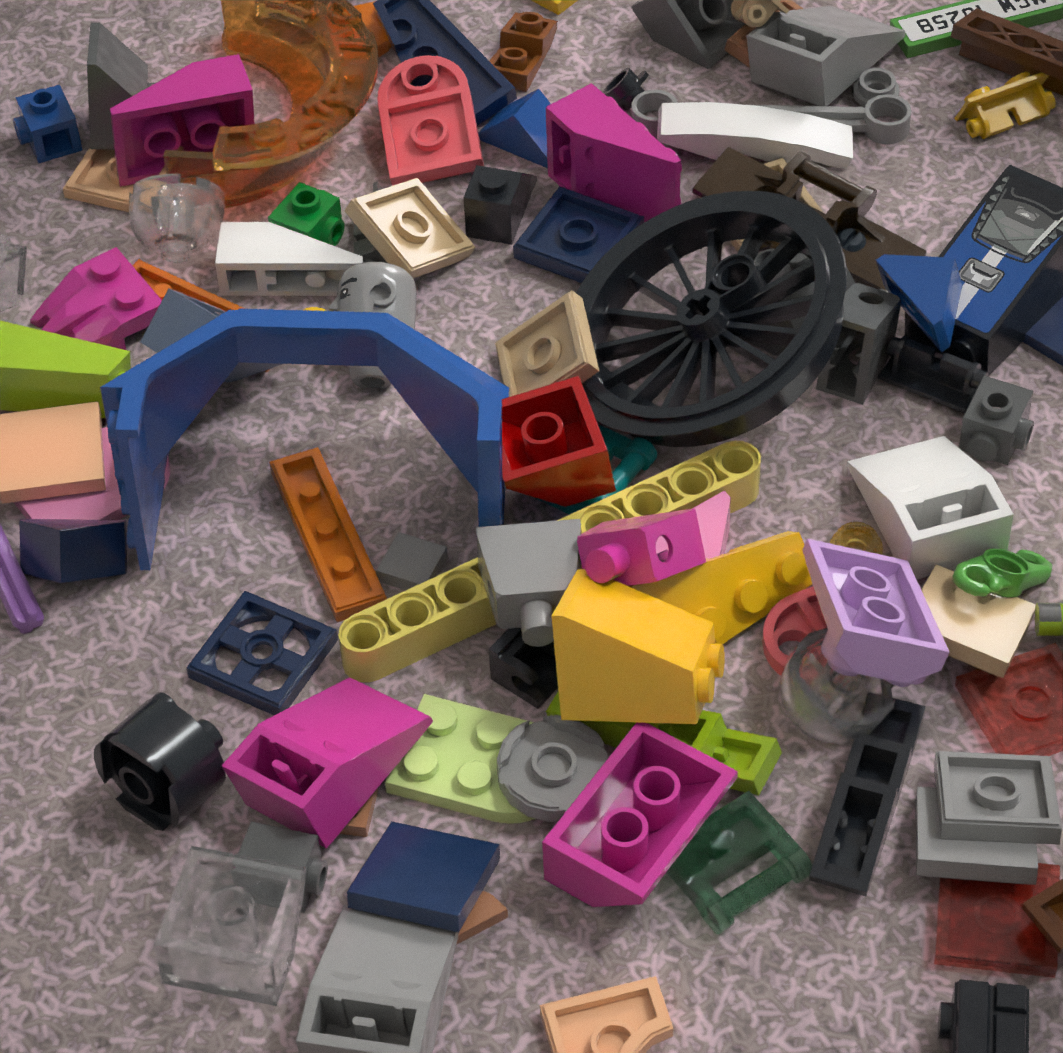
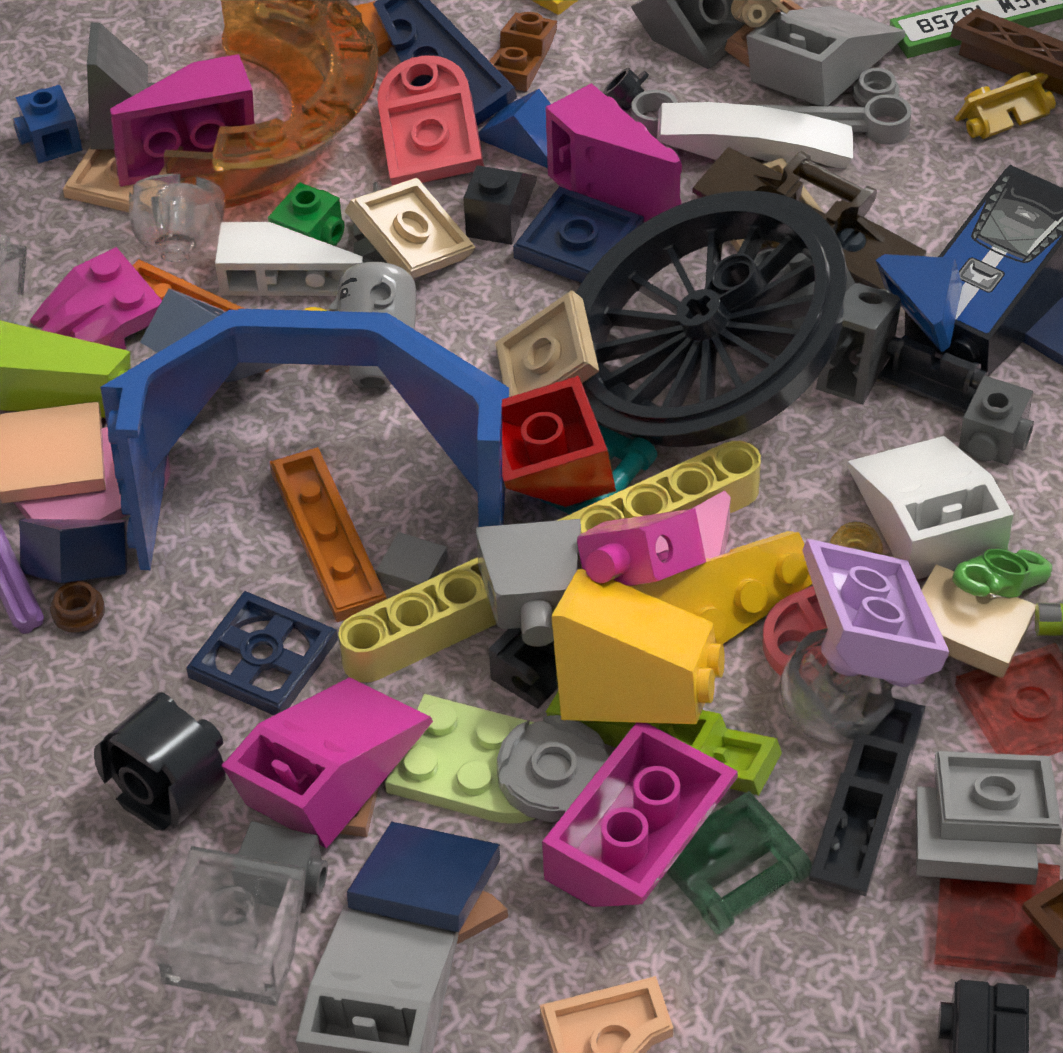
(76, 595): none -> reddish brown plate

